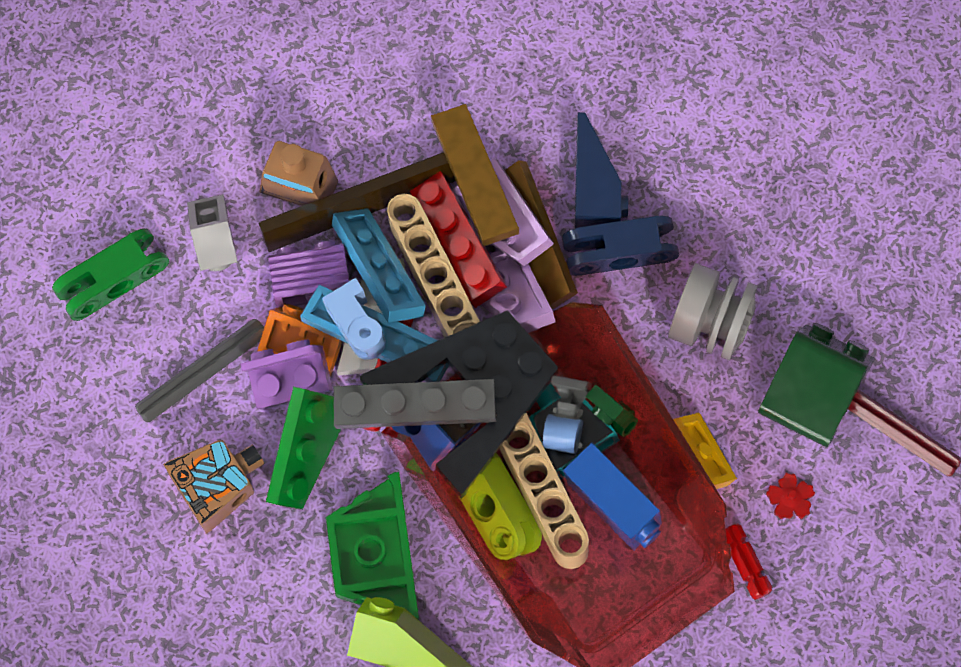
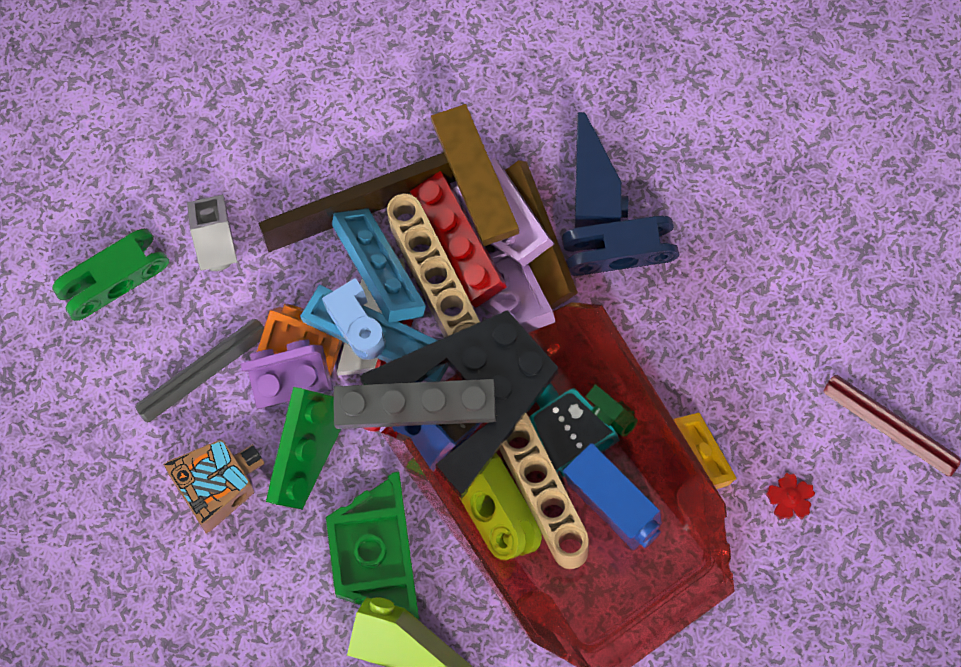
(295, 175): medium nougat torso -> none
(299, 273): medium lavender brick -> none
(564, 428): leg -> none
(713, 311): light grey wheel -> none
(747, 562): red axle -> none
(816, 383): dark green piece -> none

